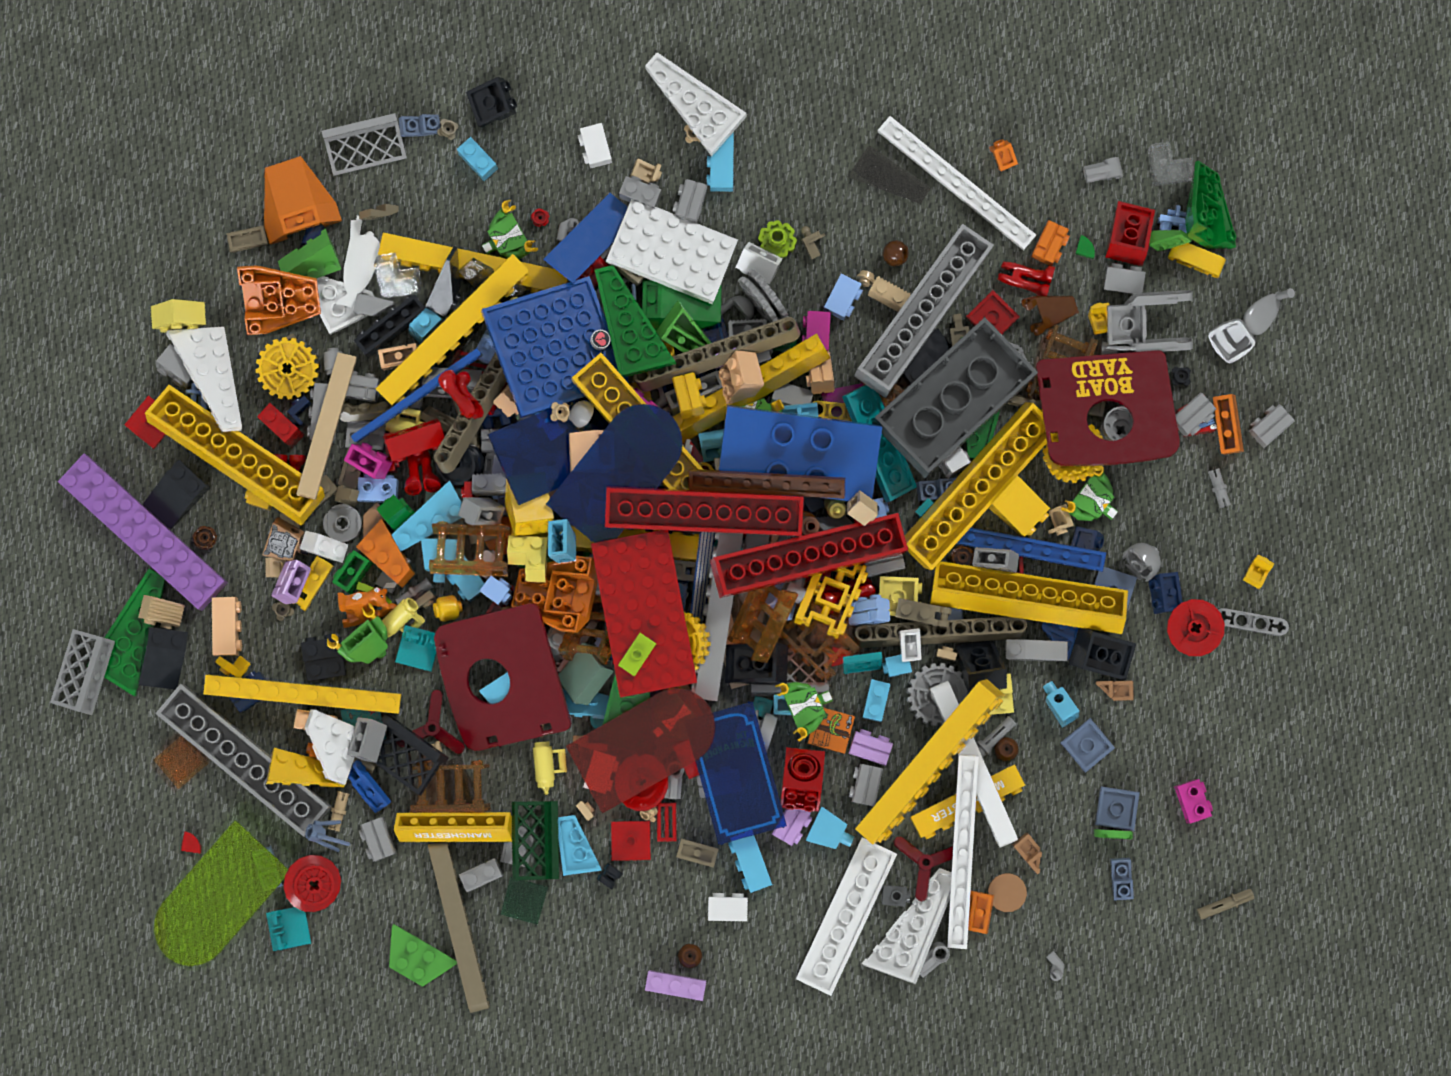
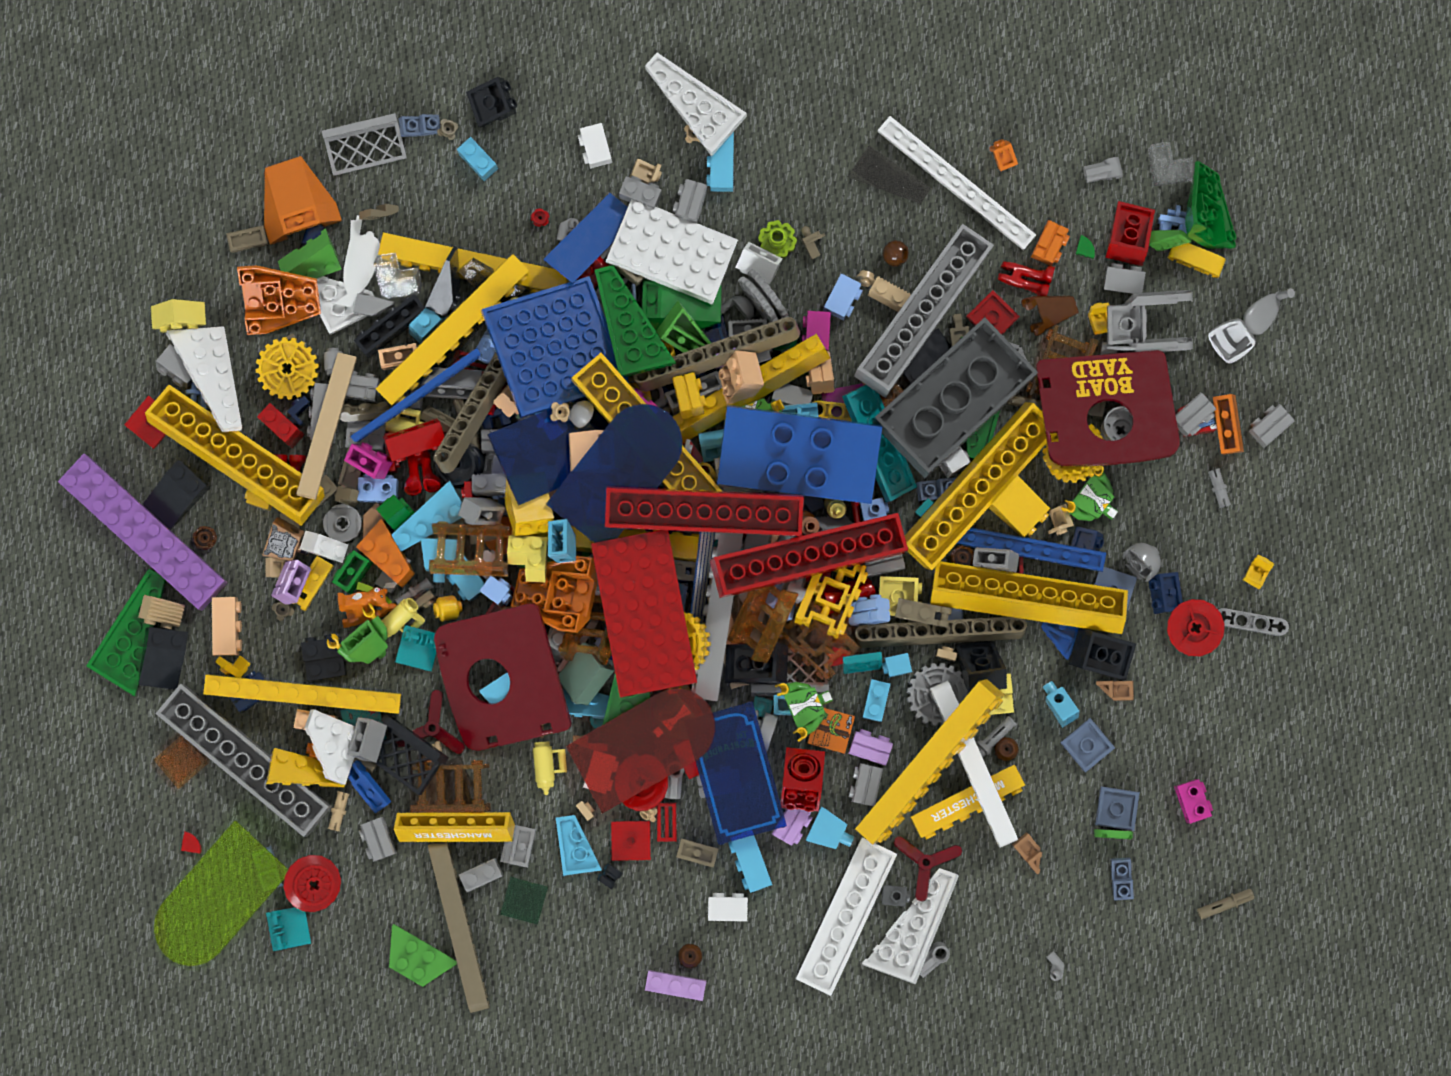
(92, 675): light grey fence -> none
(317, 833): sand blue plant -> none
(456, 387): red piece -> none
(507, 235): bright green torso -> none
(547, 840): dark green fence -> none
(600, 339): tile -> none
(637, 654): lime plate -> none
(767, 483): reddish brown plate -> none
(862, 508): tan brick -> none
(910, 645): white slope -> none
(962, 851): white plate -> none
(980, 911): orange wing -> none
(1008, 892): medium nougat tile -> none
(1036, 650): light grey slope -> none
(1181, 371): black plate -> none

